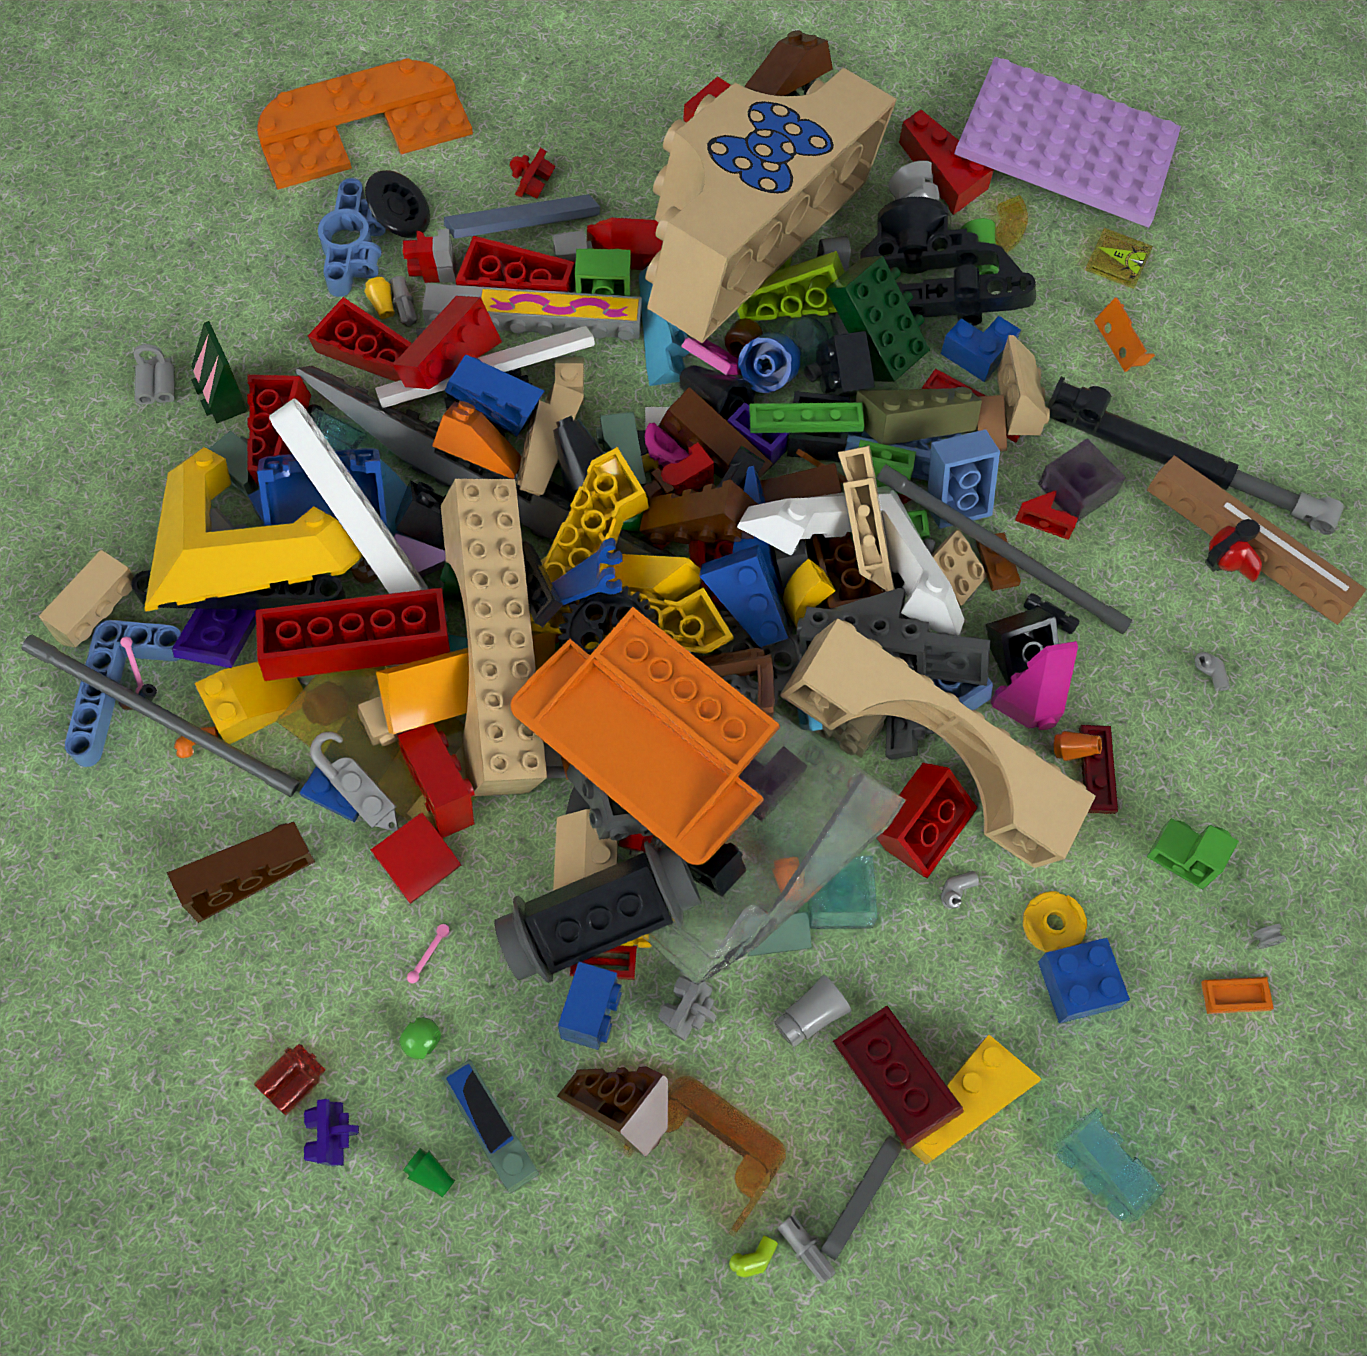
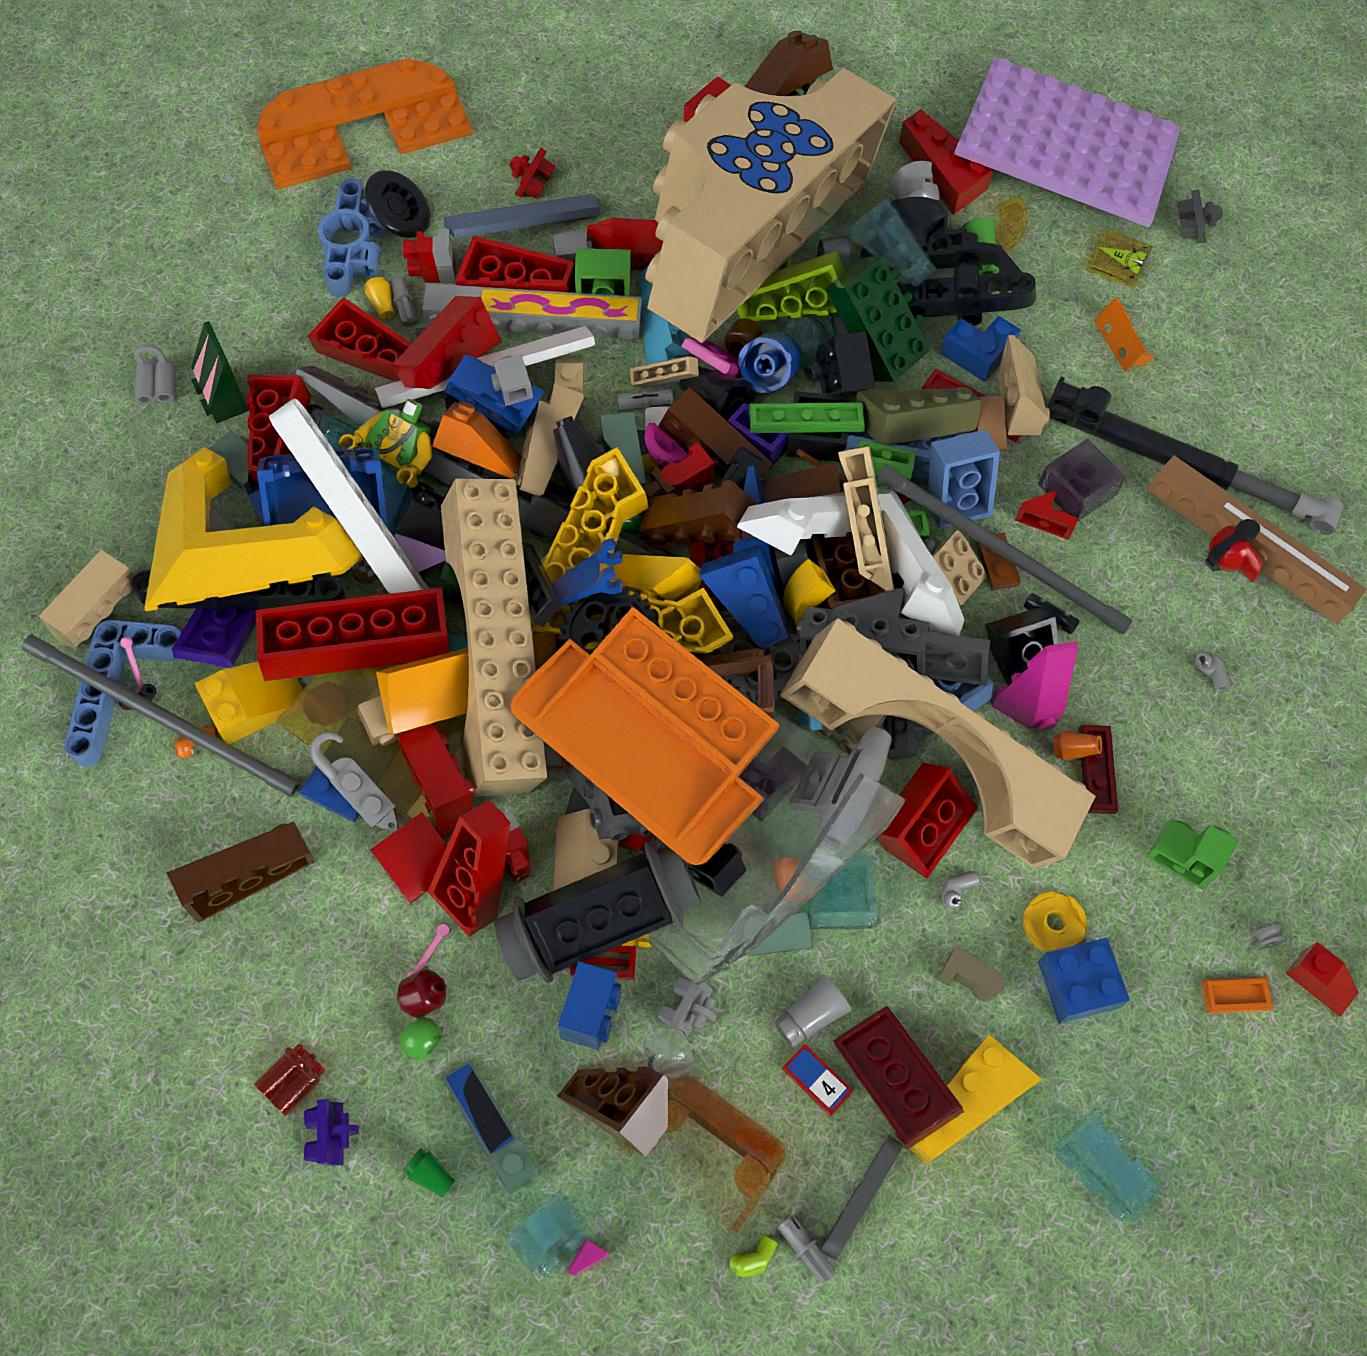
(399, 439): none -> torso
(421, 993): none -> dark red head
(473, 868): none -> red wedge
(512, 379): none -> light grey brick
(517, 853): none -> red hips
(548, 1235): none -> clear light blue brick
(586, 1258): none -> dark pink slope
(644, 399): none -> light grey pin
(664, 372): none -> tan piece
(670, 1053): none -> clear hair
(817, 1079): none -> tile
(831, 776): none -> light grey plate
(888, 235): none -> clear light blue wedge
(972, 973): none -> dark tan leg
(1193, 207): none -> dark grey hips
(1324, 977): none -> red slope

